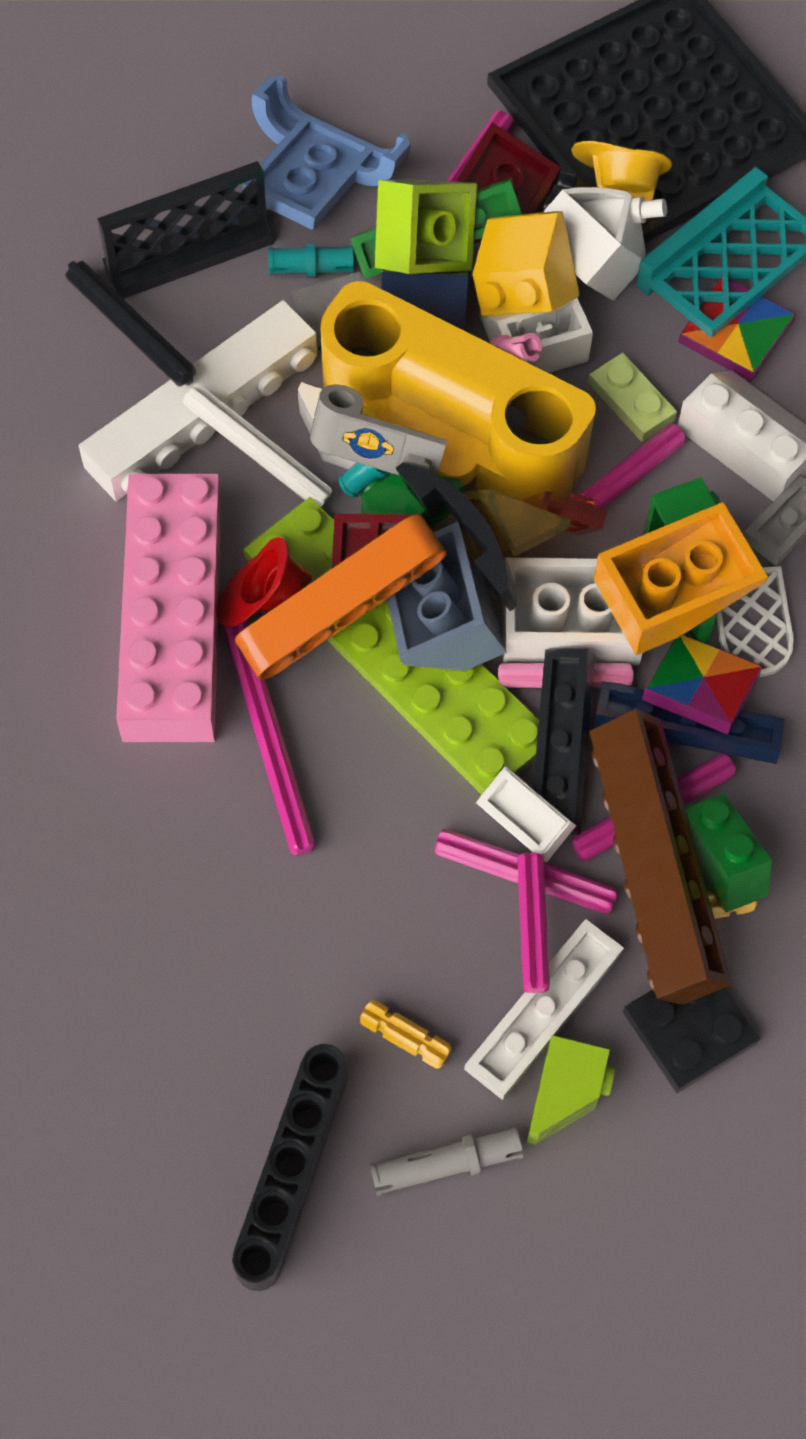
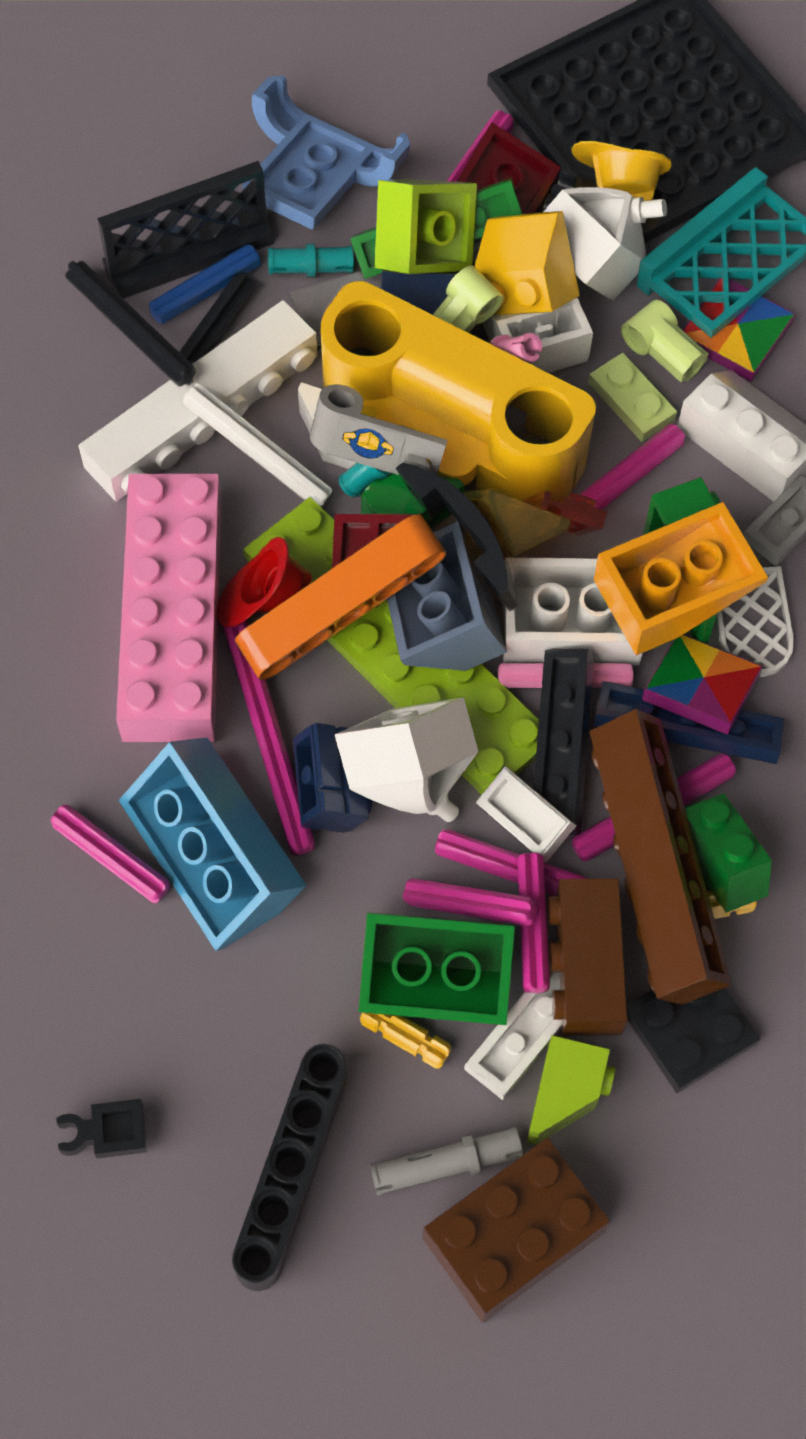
(110, 853): none -> dark pink axle
(113, 1130): none -> black plate
(203, 284): none -> blue axle
(211, 841): none -> dark azure slope
(218, 317): none -> black axle
(322, 783): none -> dark blue brick
(410, 756): none -> white piece
(436, 968): none -> green slope
(469, 300): none -> yellowish green piece
(470, 901): none -> dark pink axle
(515, 1229): none -> reddish brown brick
(588, 957): none -> reddish brown brick
(657, 333): none -> yellowish green piece

